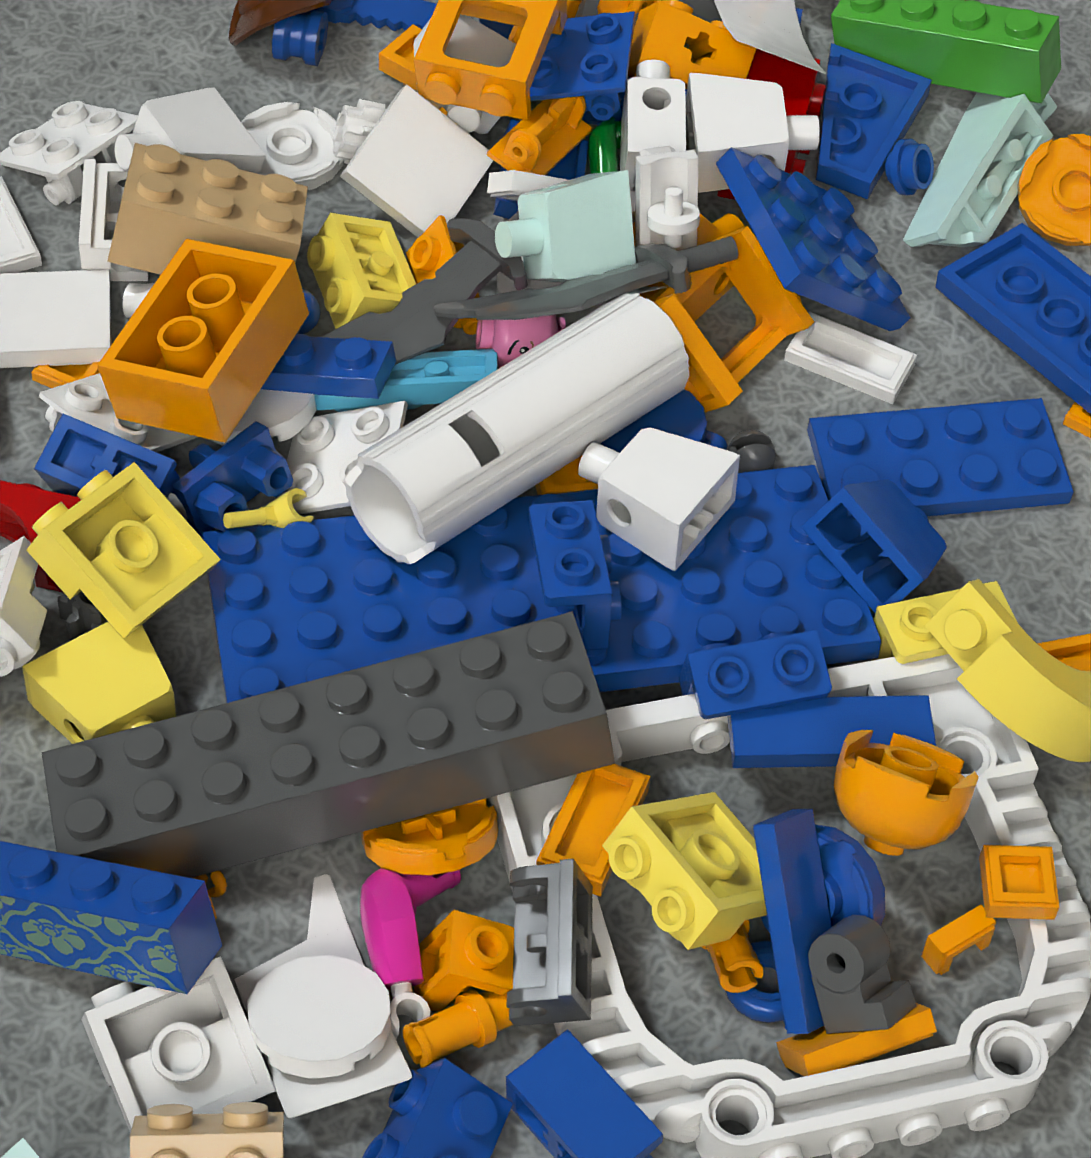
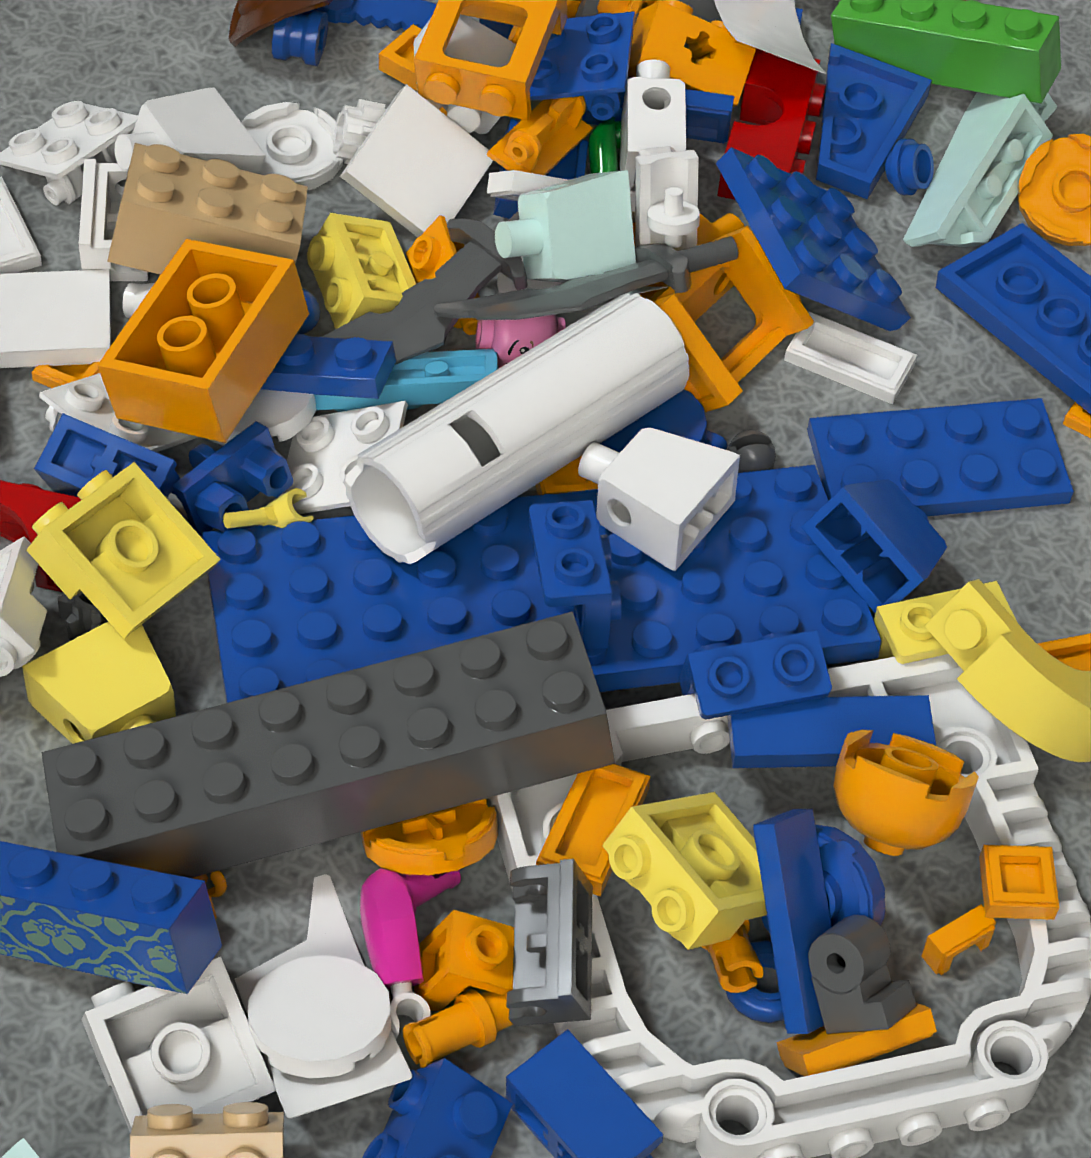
(742, 116): white torso -> none

